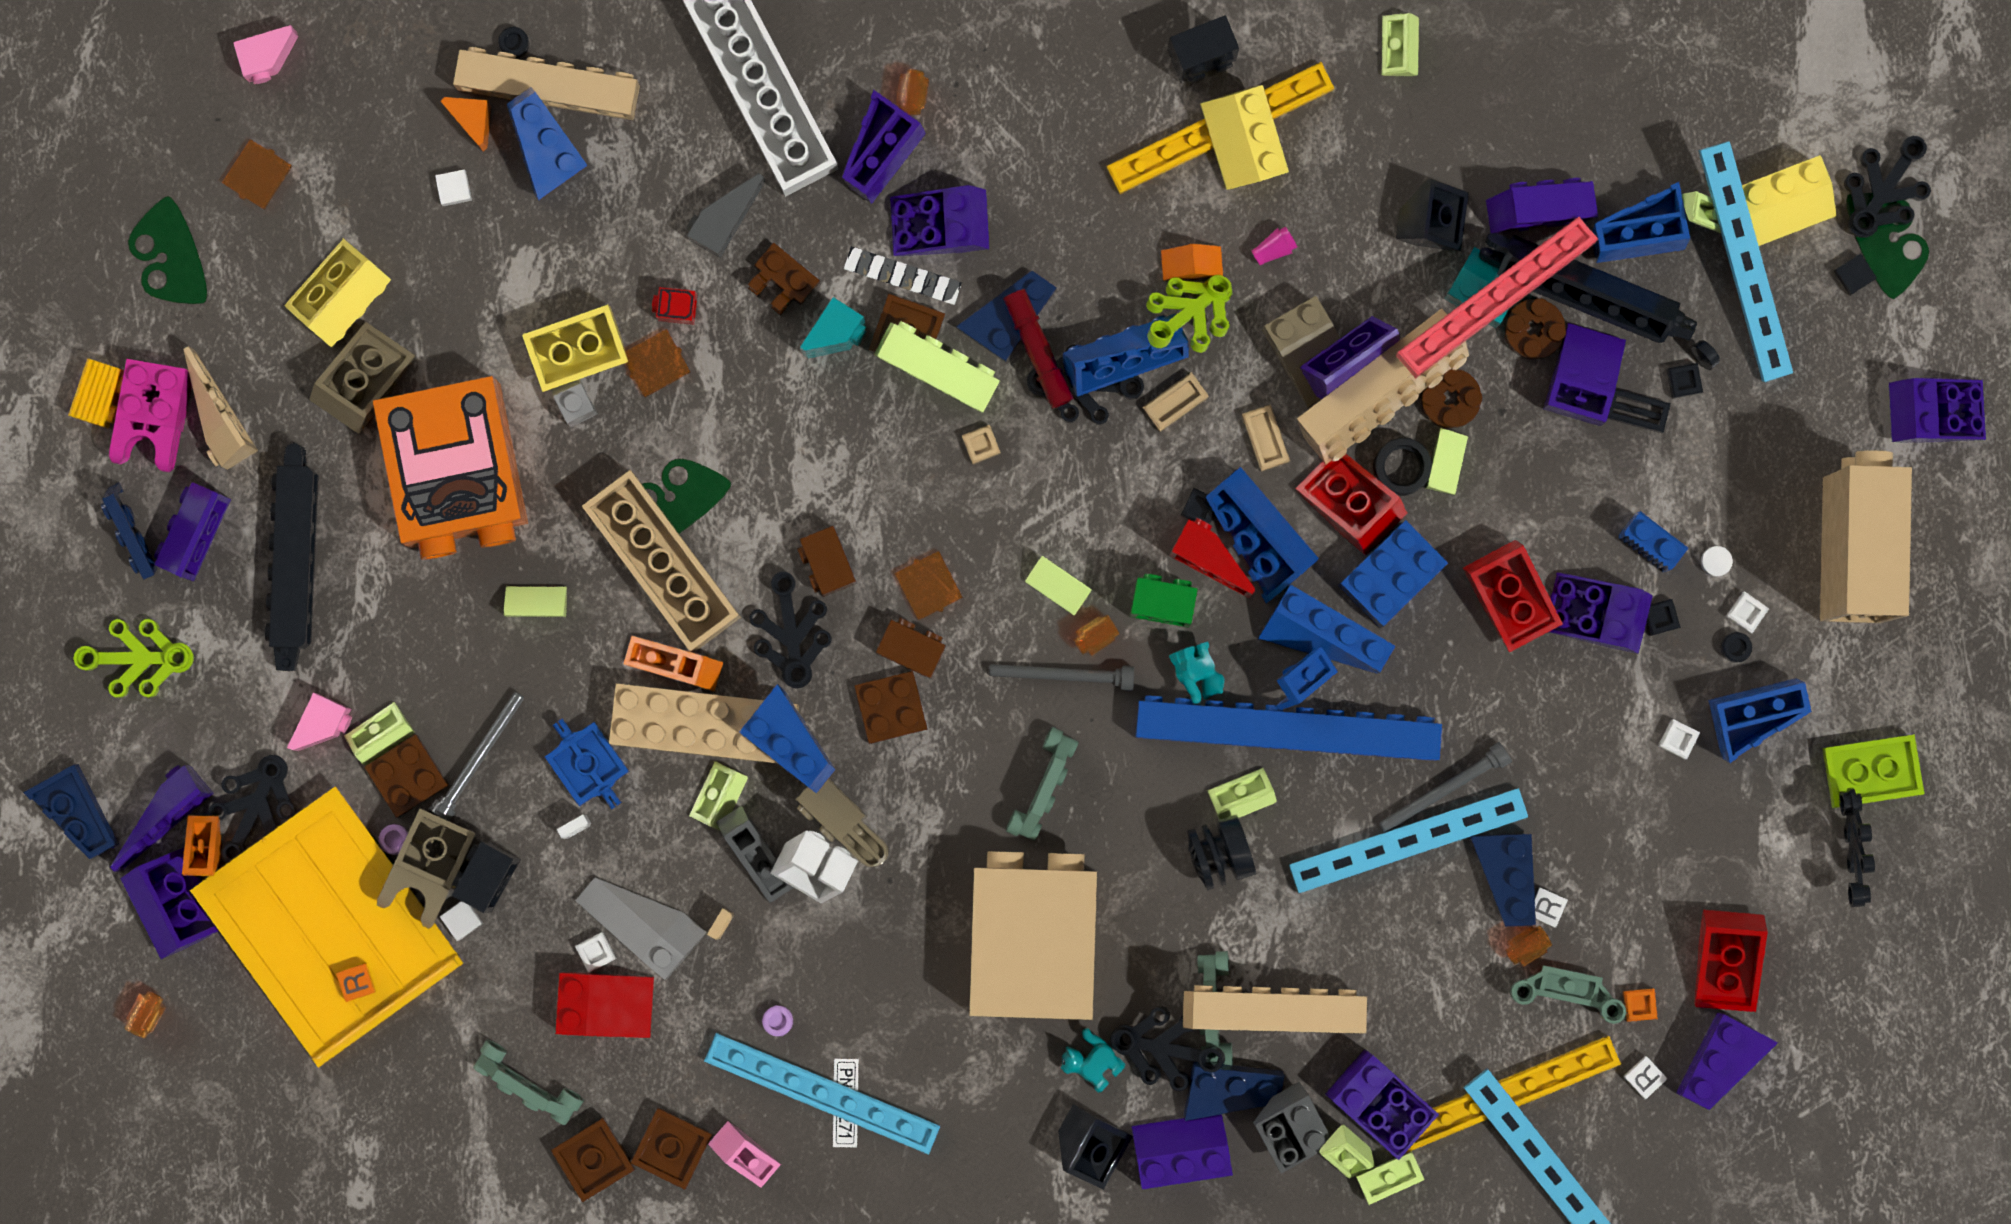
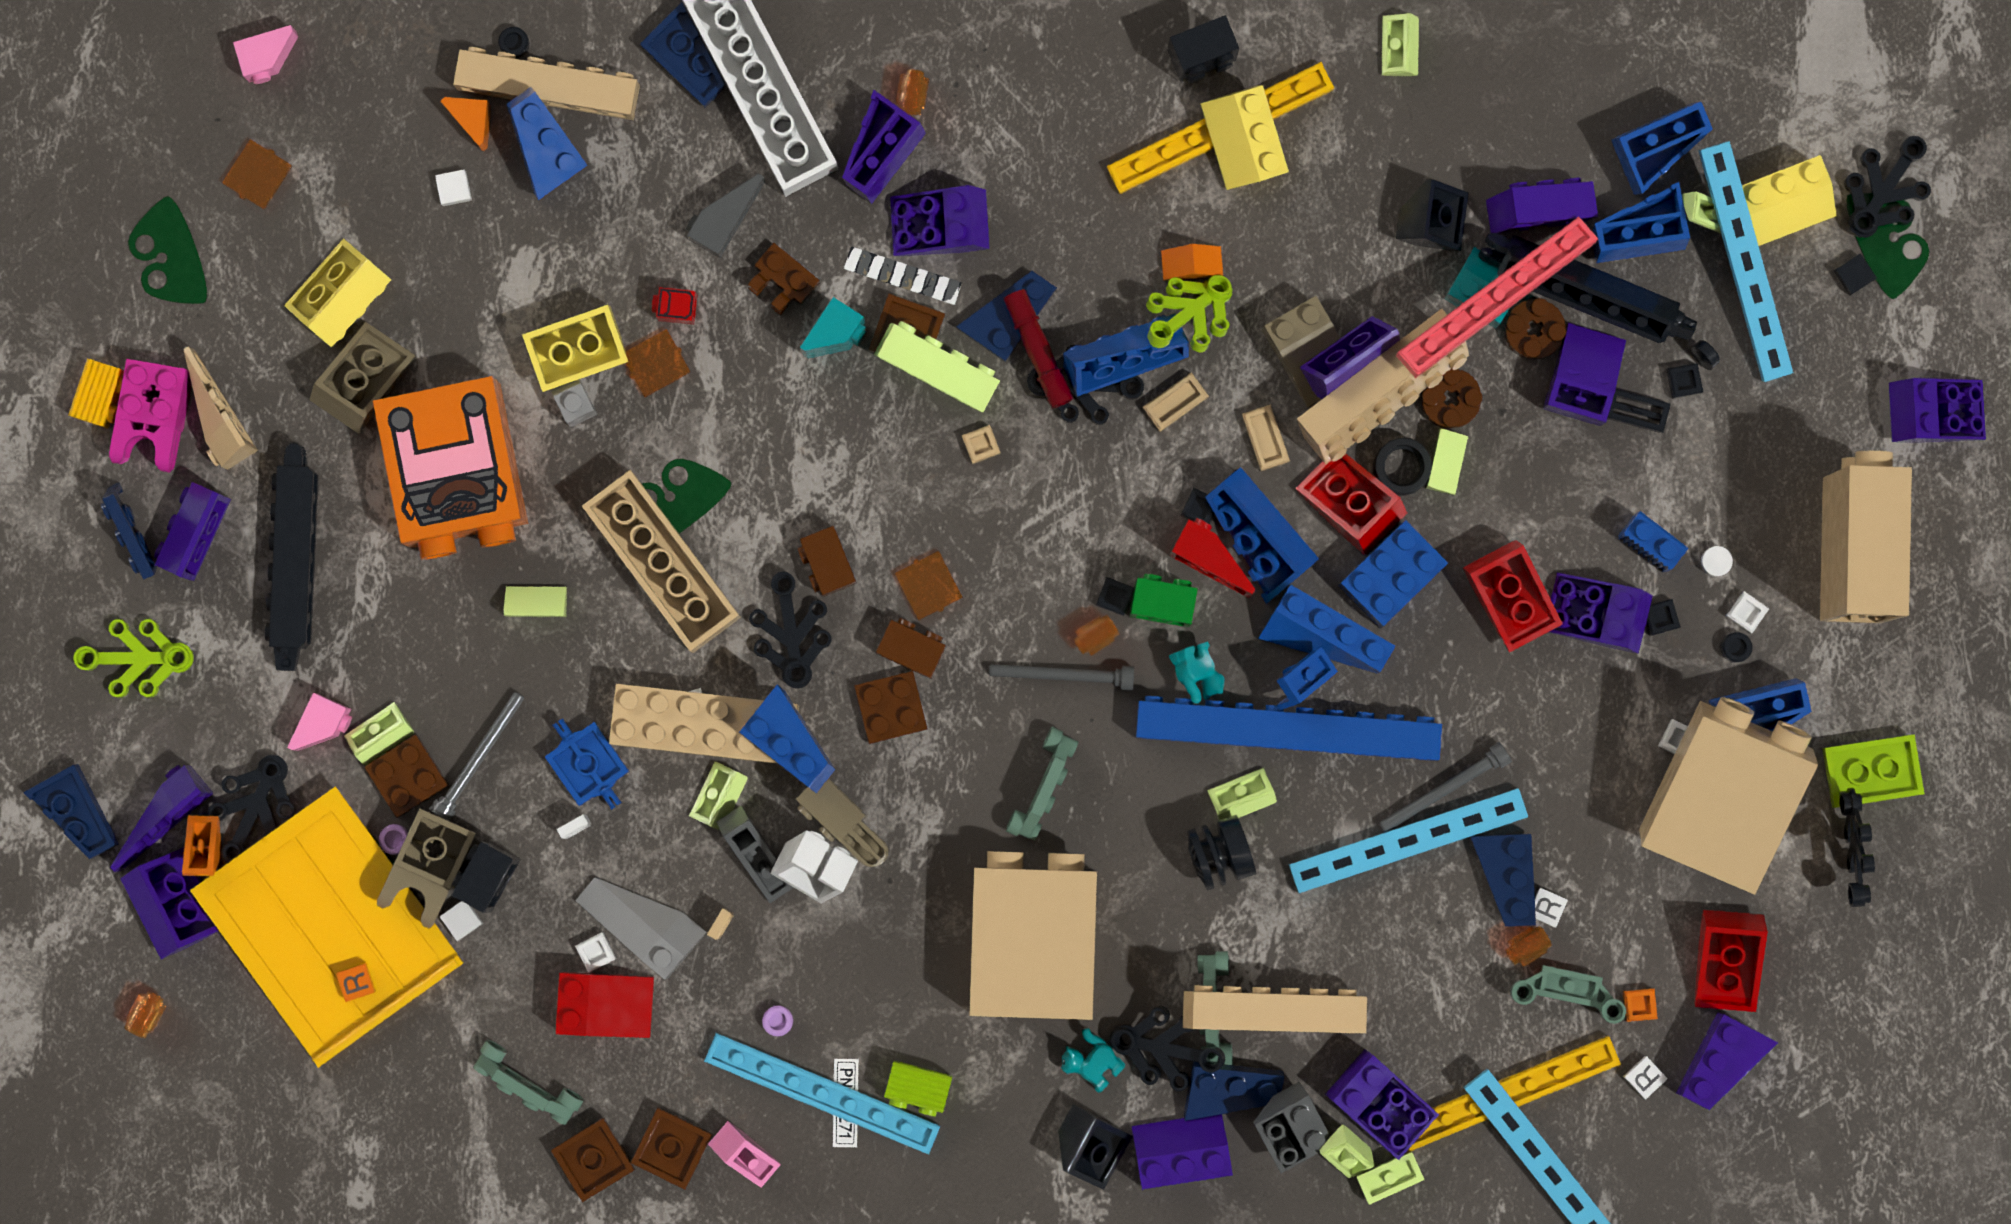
(673, 663): orange slope -> none
(683, 55): none -> dark blue wing
(917, 1087): none -> lime brick
(1058, 585): yellowish green slope -> none
(1115, 596): none -> black tile
(1275, 246): dark pink cone -> none
(1658, 144): none -> blue wedge
(1729, 794): none -> tan brick

